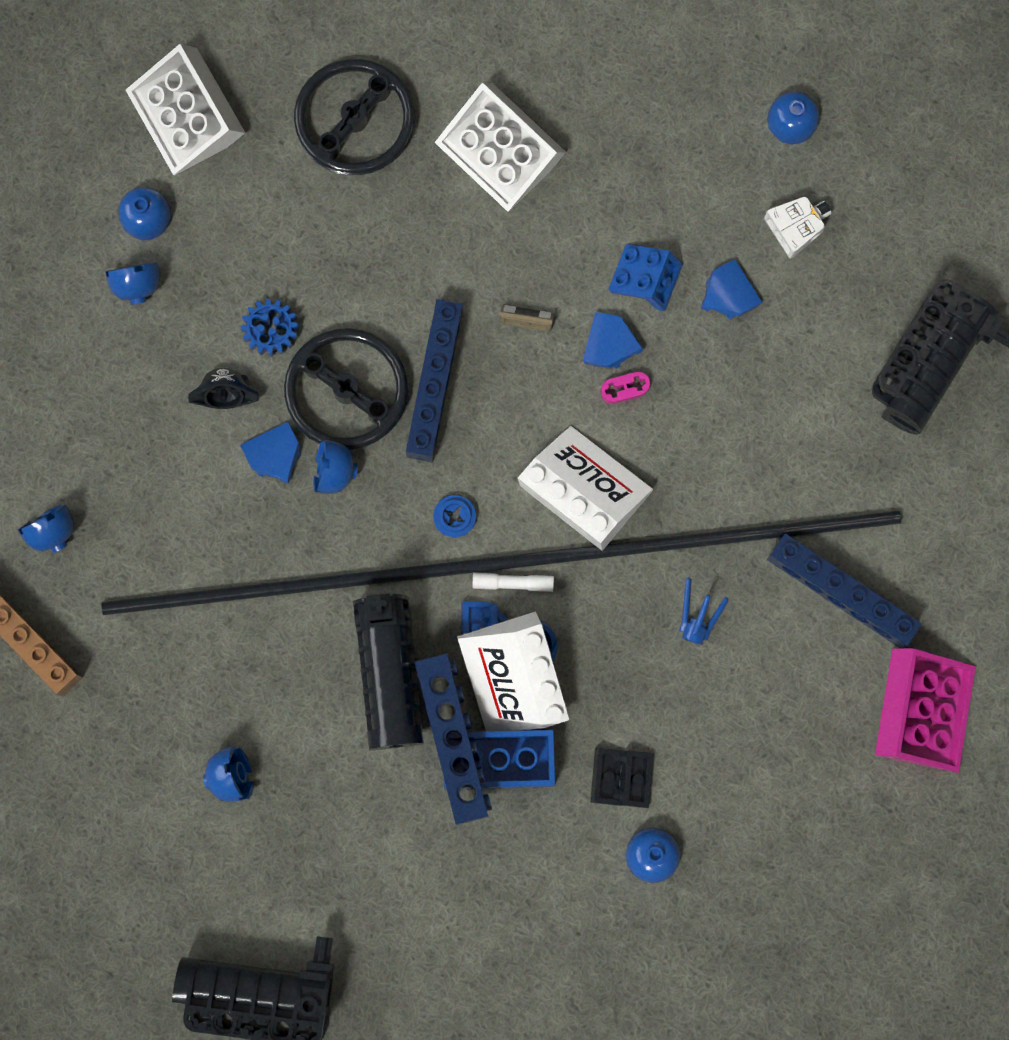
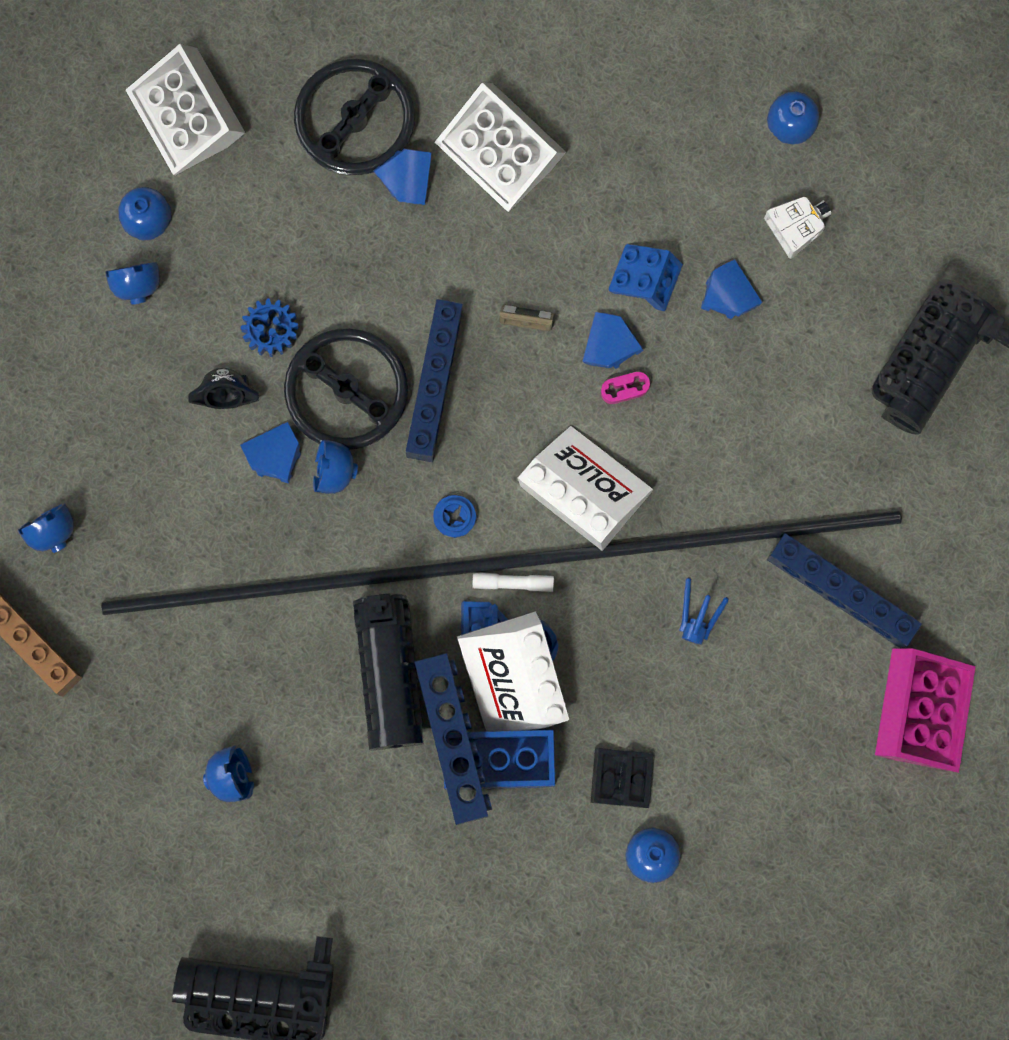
(406, 175): none -> blue slope

